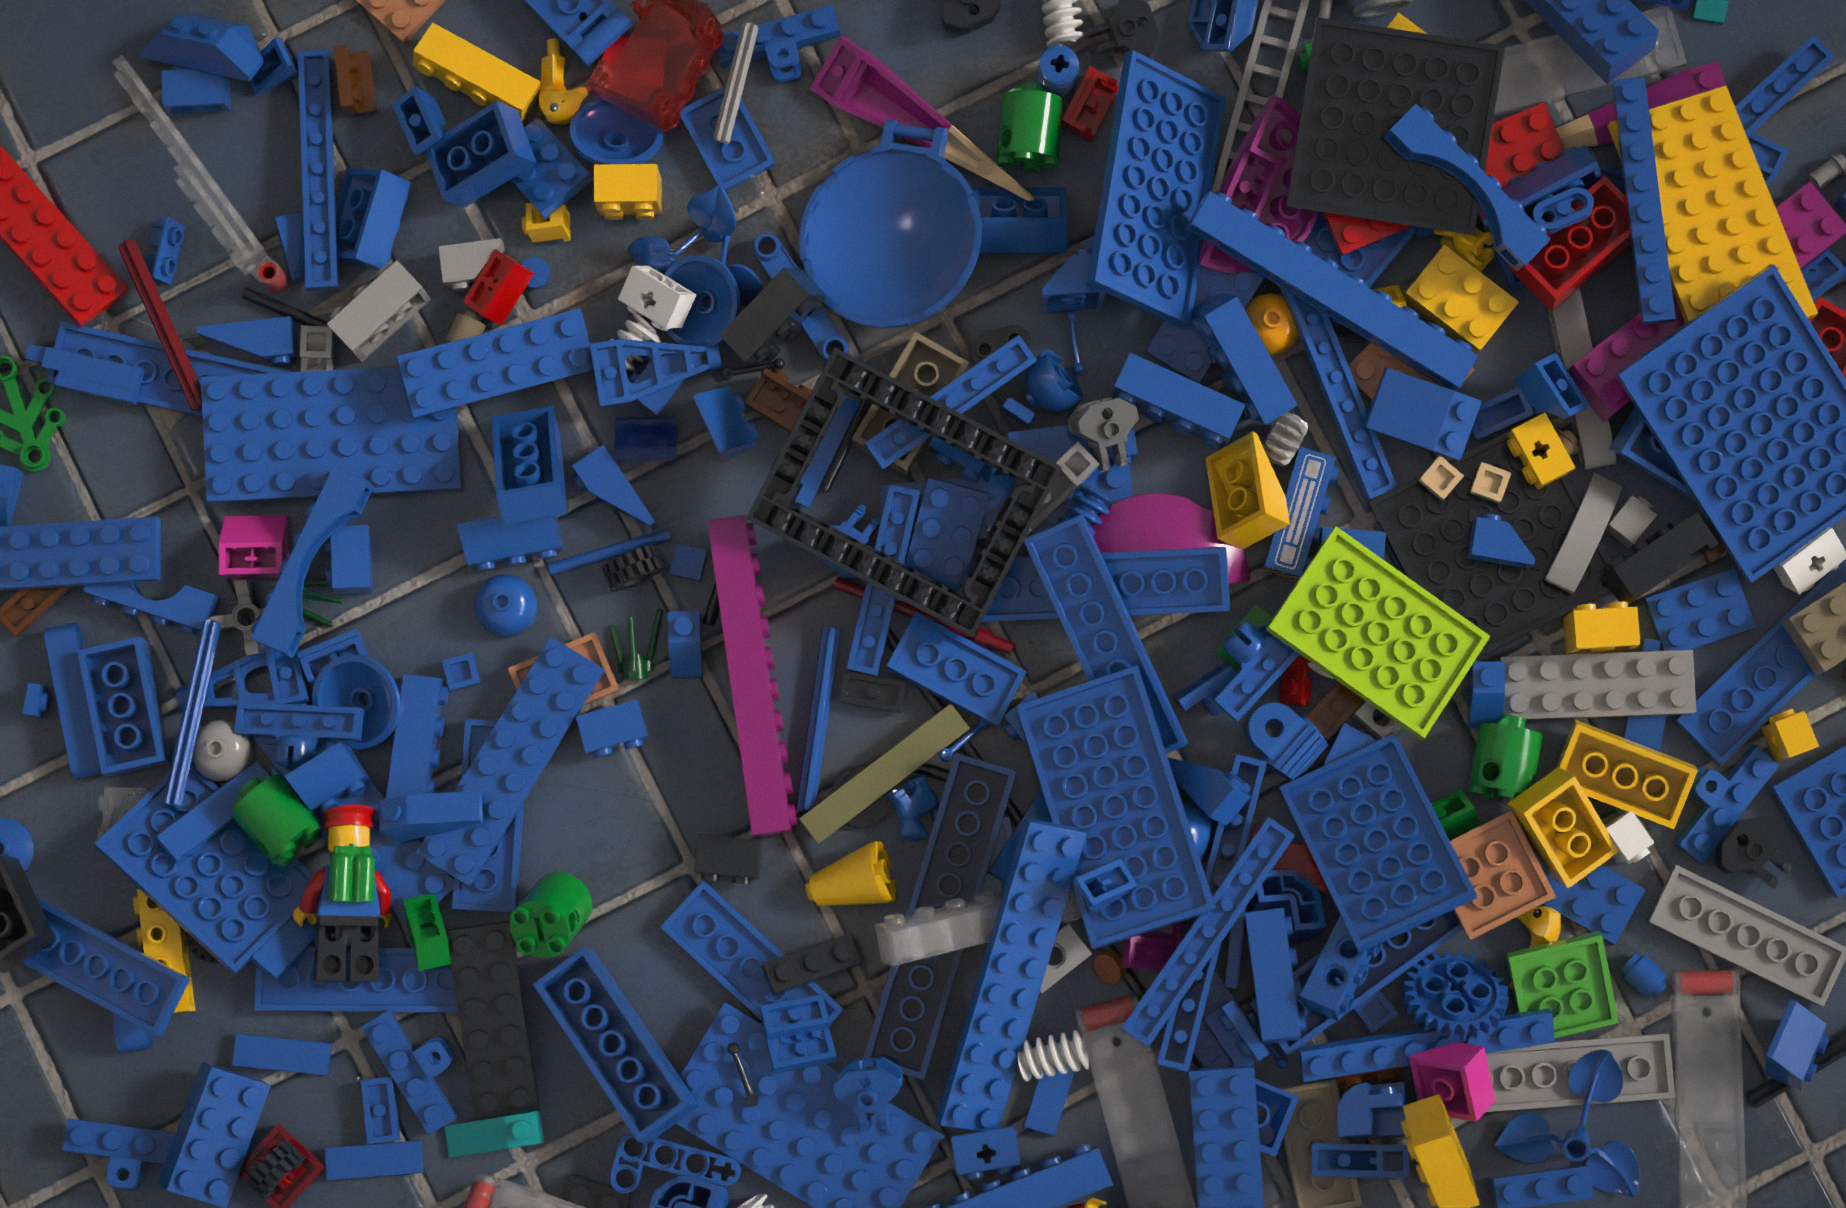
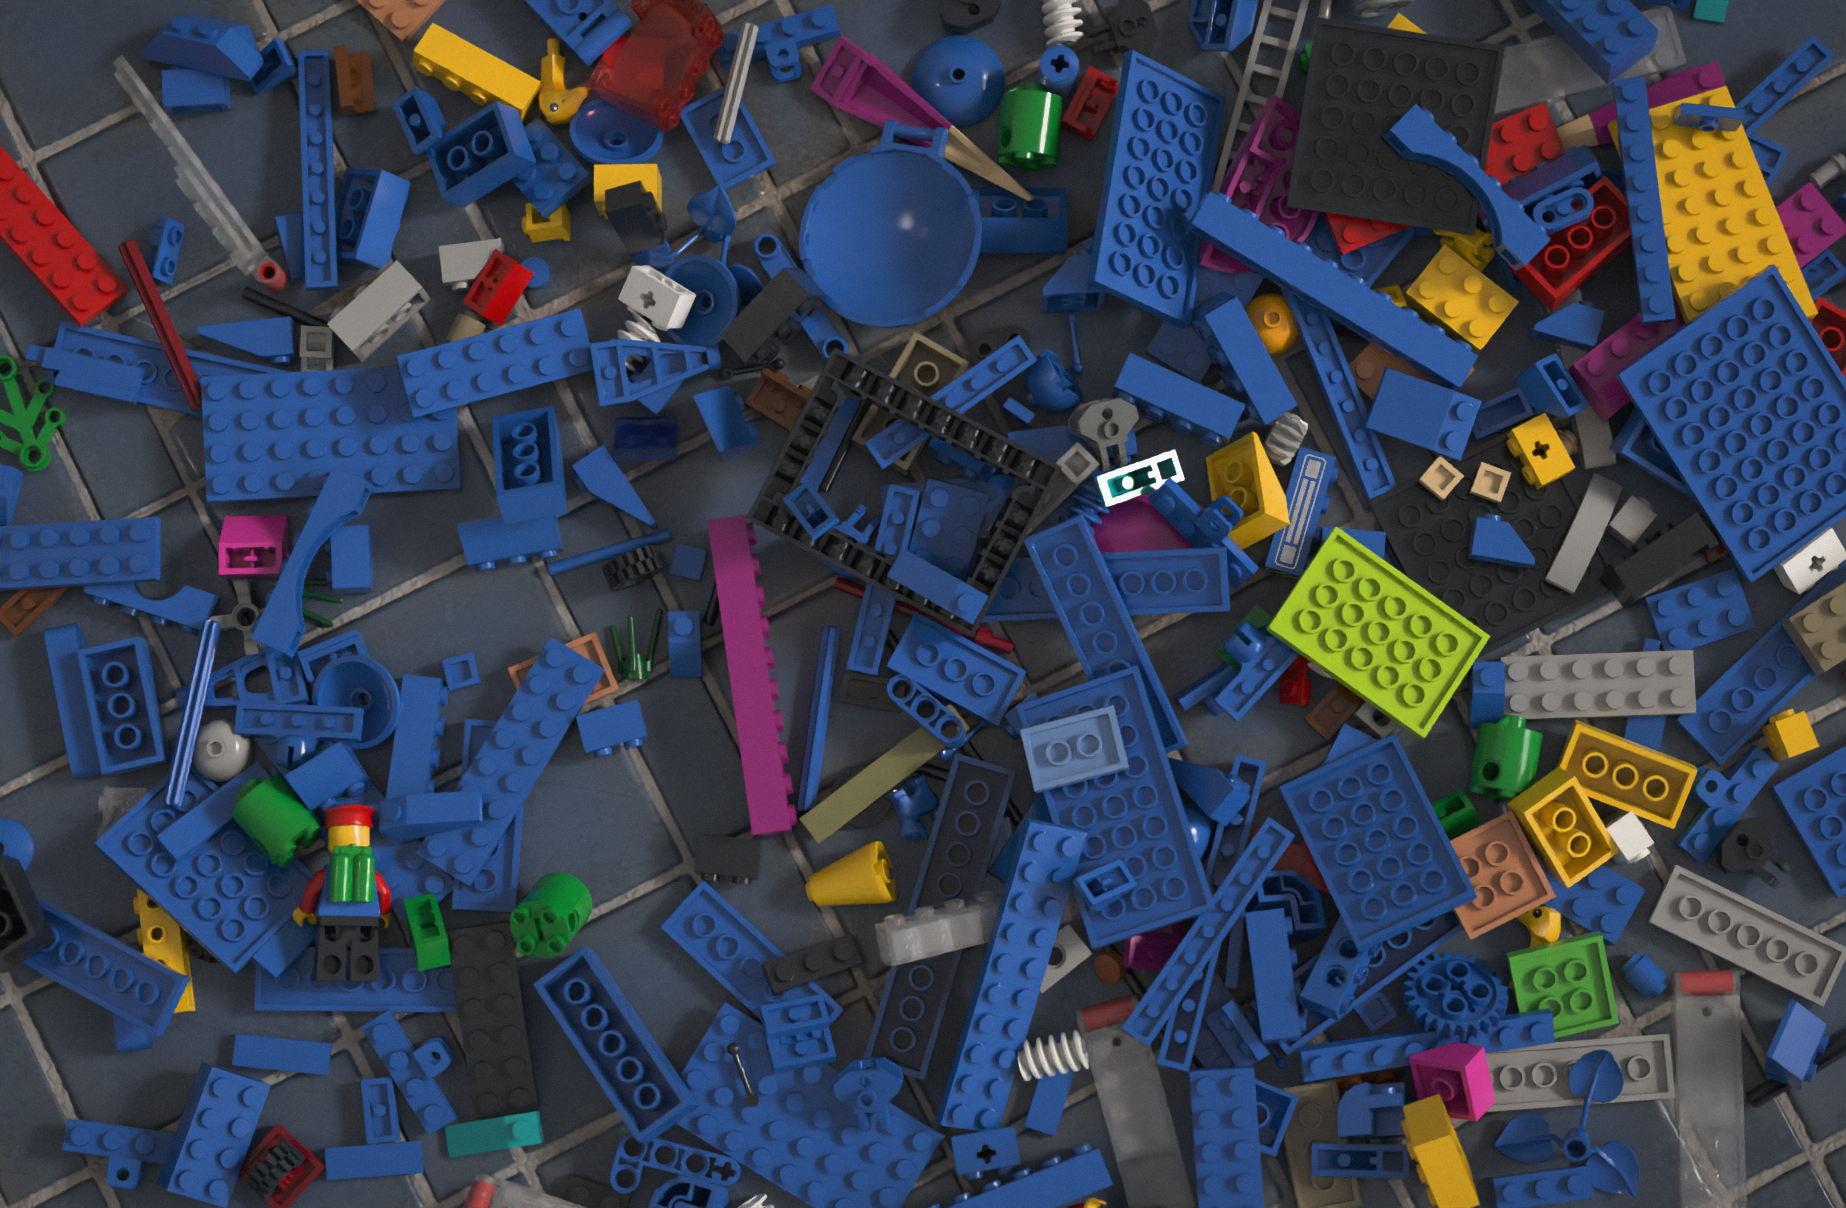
(36, 700): blue plate -> none
(506, 605): blue cylinder -> none
(635, 216): none -> black brick
(811, 510): none -> blue slope
(915, 700): none -> blue beam
(937, 586): none -> blue slope
(963, 100): none -> blue dish
(1074, 749): none -> medium blue plate
(1138, 478): none -> slope
(1205, 527): none -> blue plate
(1294, 748): blue piece -> none
(1572, 326): none -> blue slope
(1601, 630): yellow brick -> none
(1708, 117): none -> blue plate

